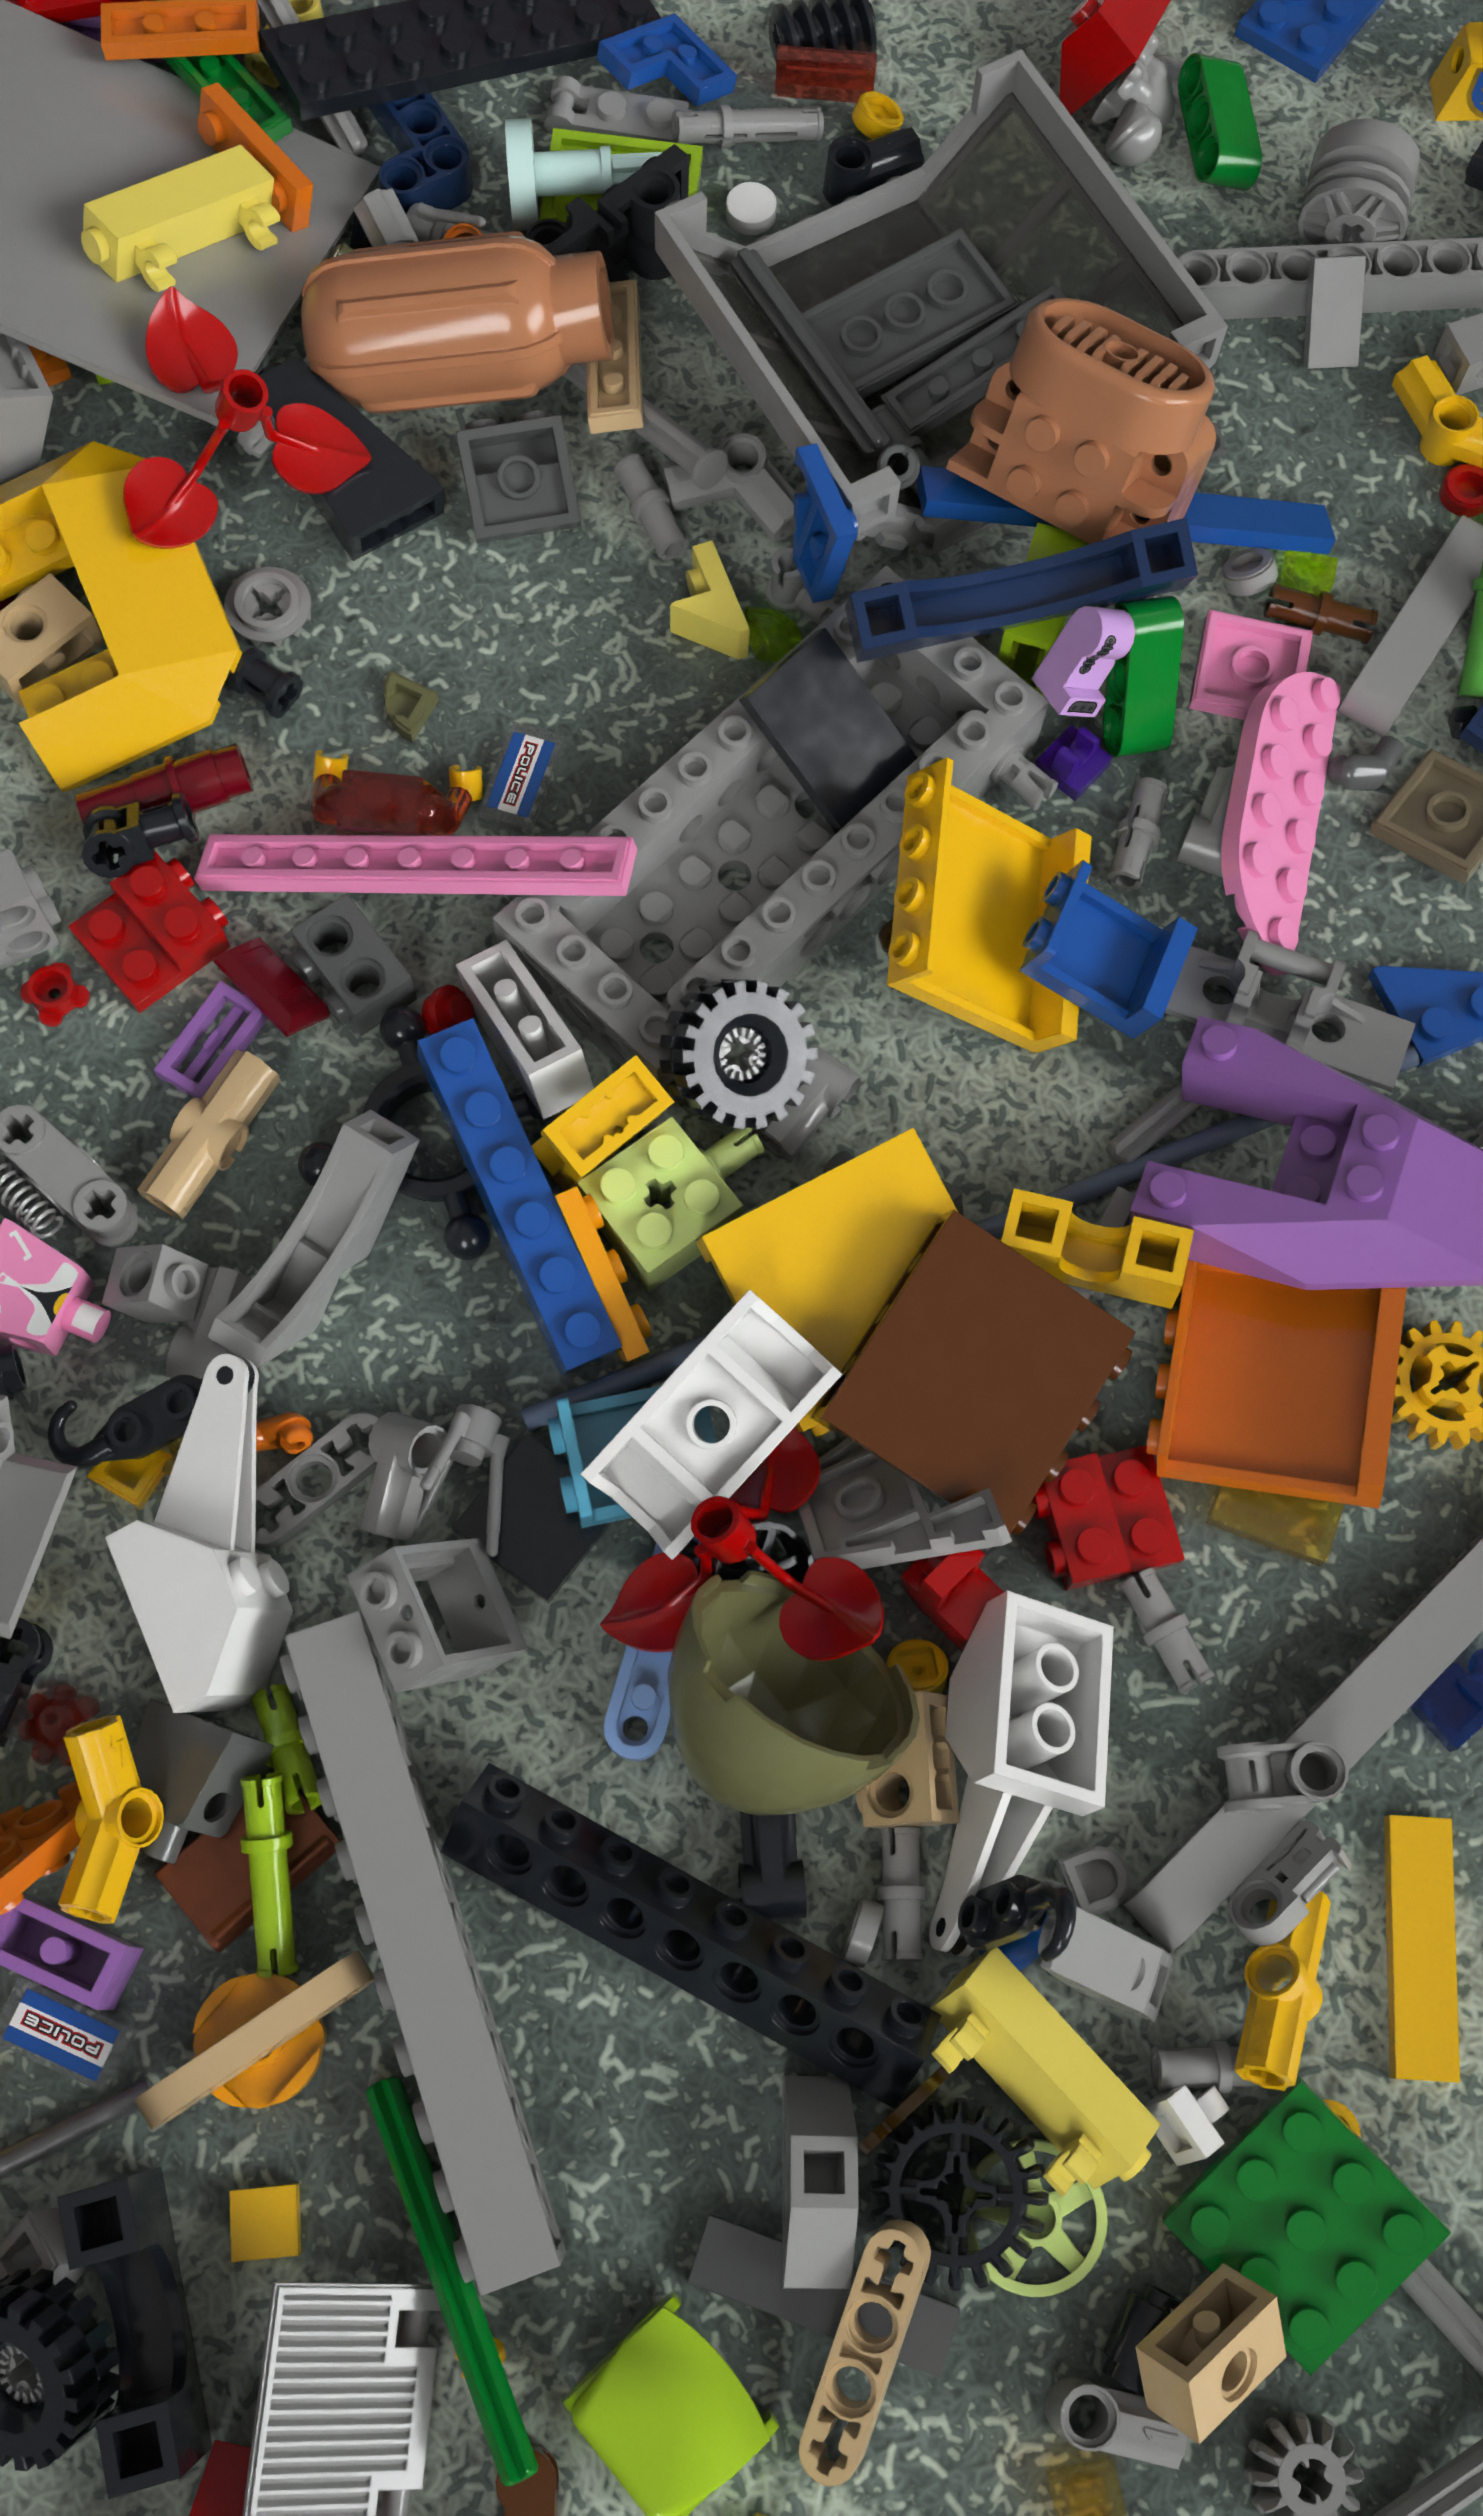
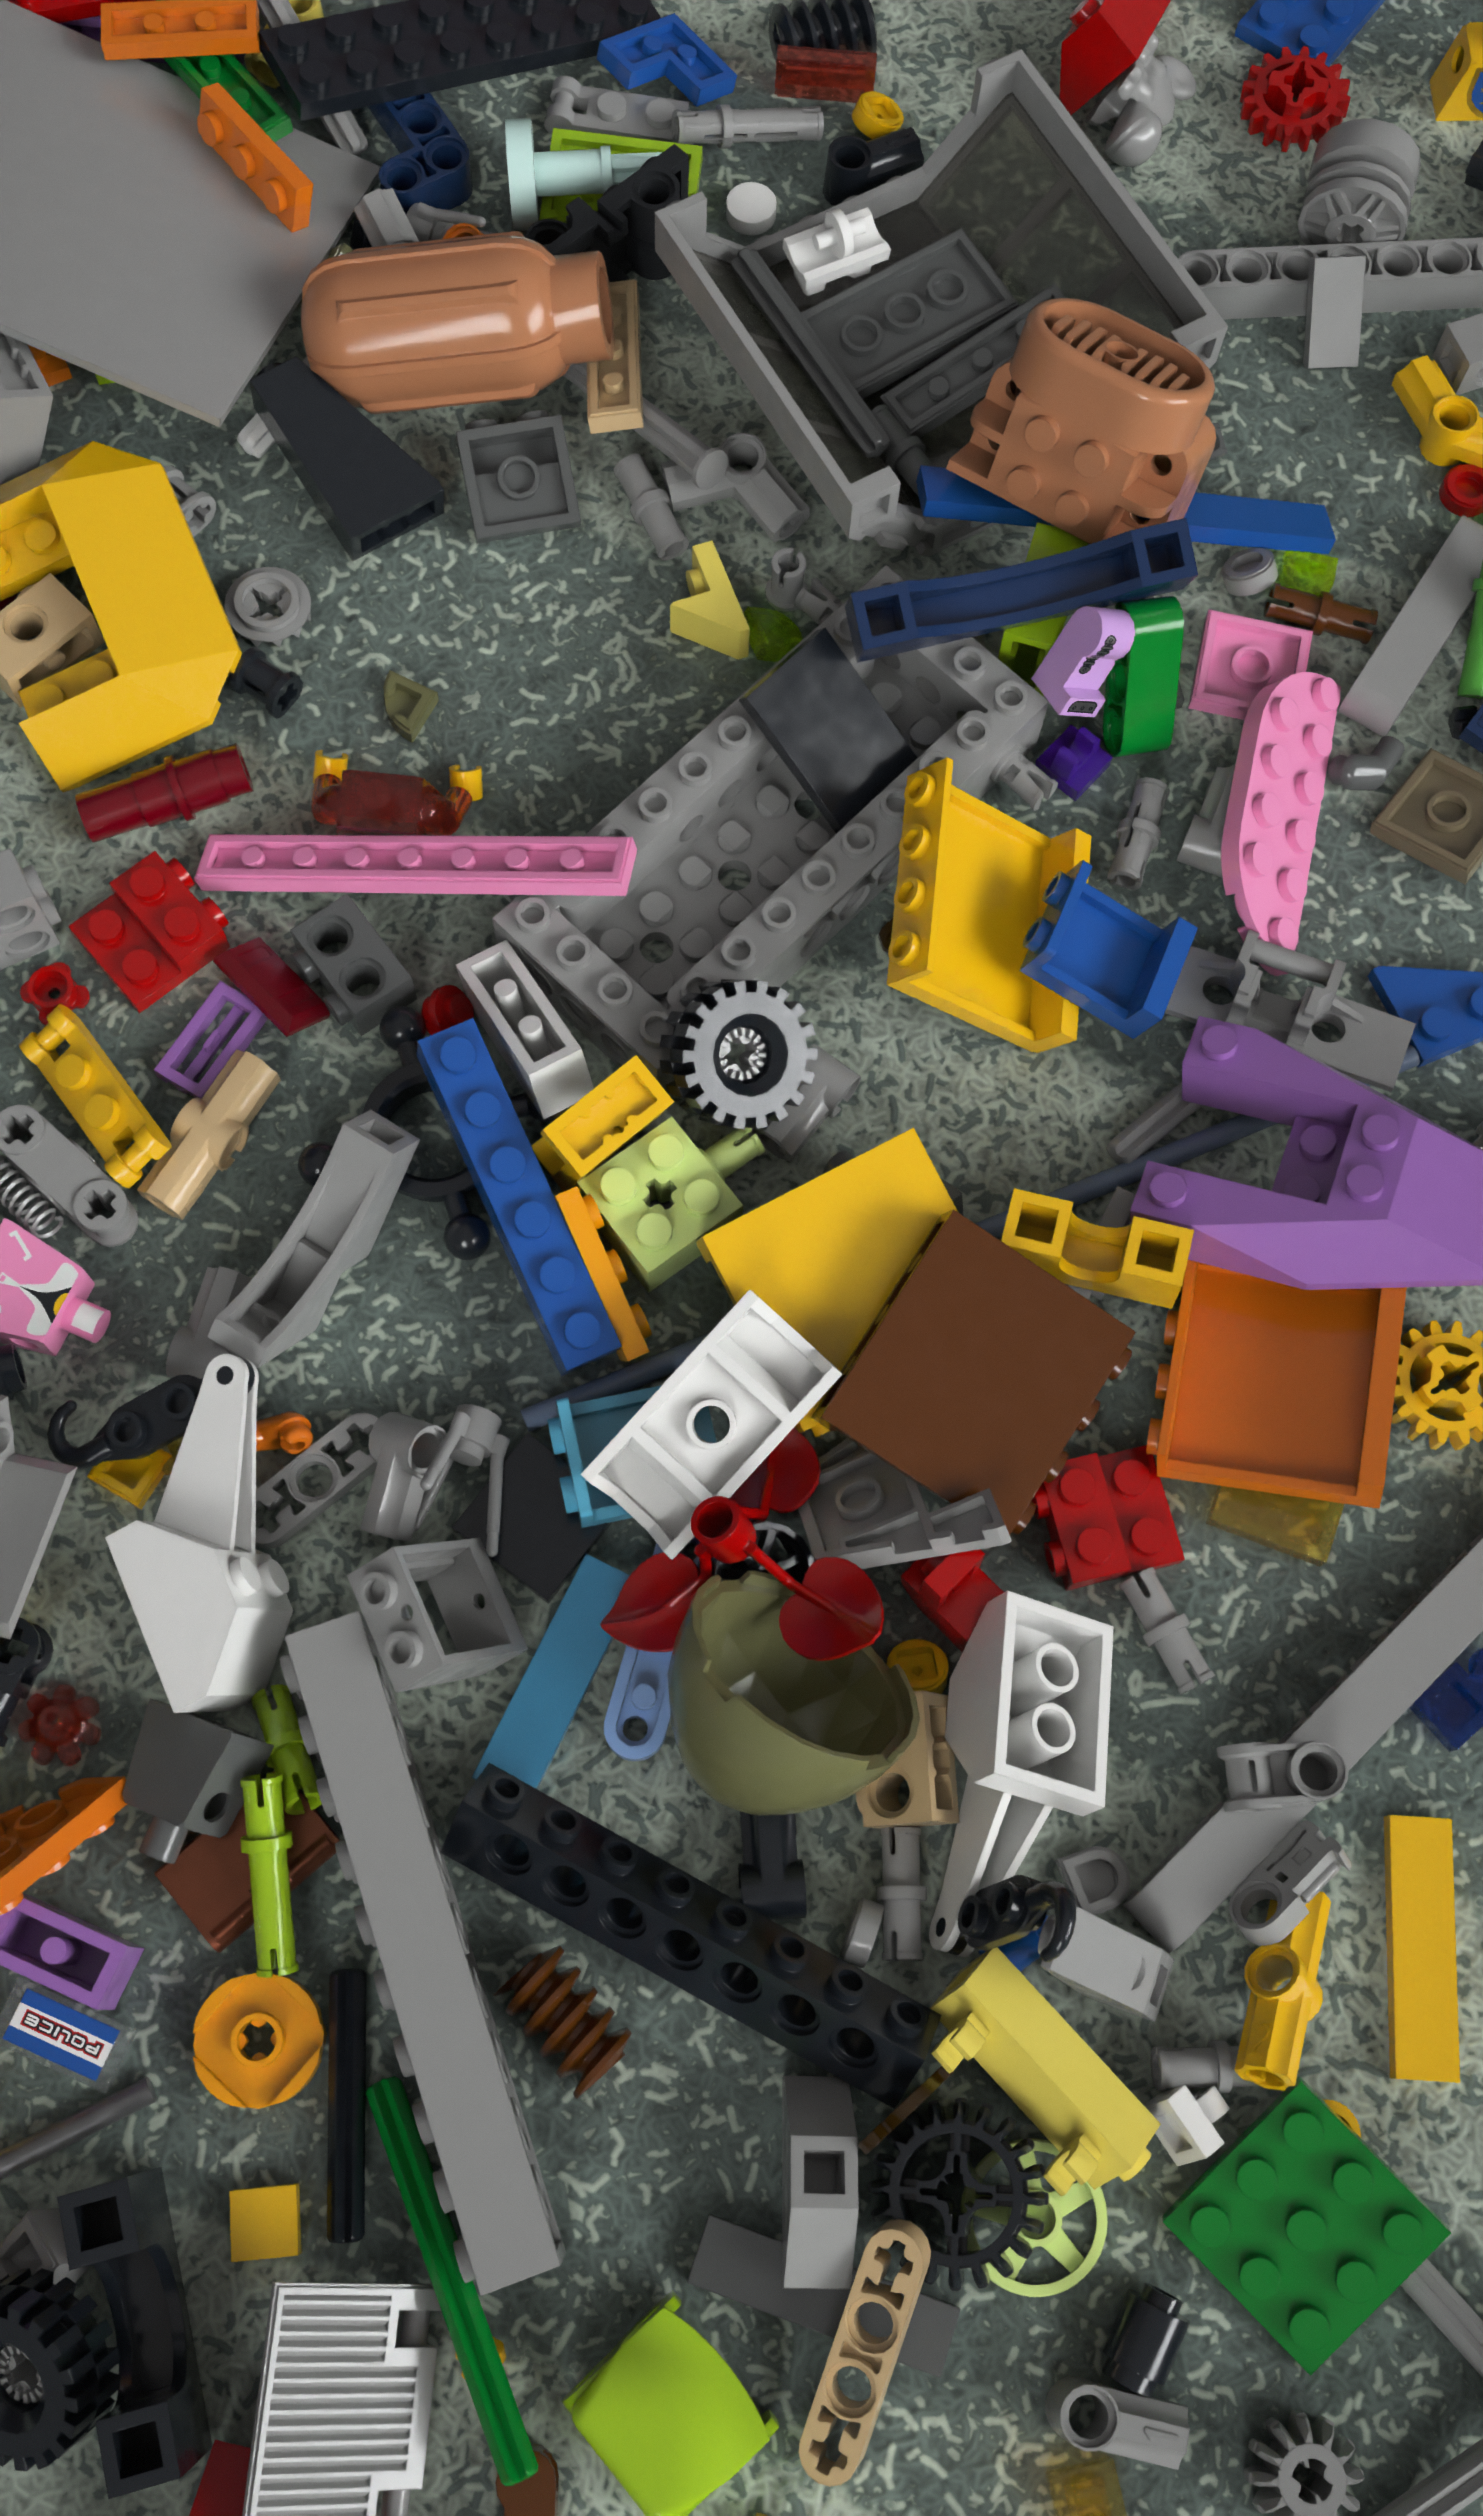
(96, 1096): none -> yellow plate
(111, 1819): yellow piece -> none
(134, 834): black connector -> none
(155, 1283): light grey brick -> none
(178, 214): light yellow brick -> none
(193, 349): red plant -> none
(254, 2040): tan beam -> none
(346, 2106): none -> black axle
(521, 779): tile -> none
(556, 1676): none -> dark azure tile
(565, 2018): none -> reddish brown piece
(822, 527): blue wing -> none
(835, 249): none -> white hips
(901, 451): dark grey pin -> none
(1211, 2352): tan brick -> none
(1219, 122): green beam -> none
(1270, 93): none -> red gear

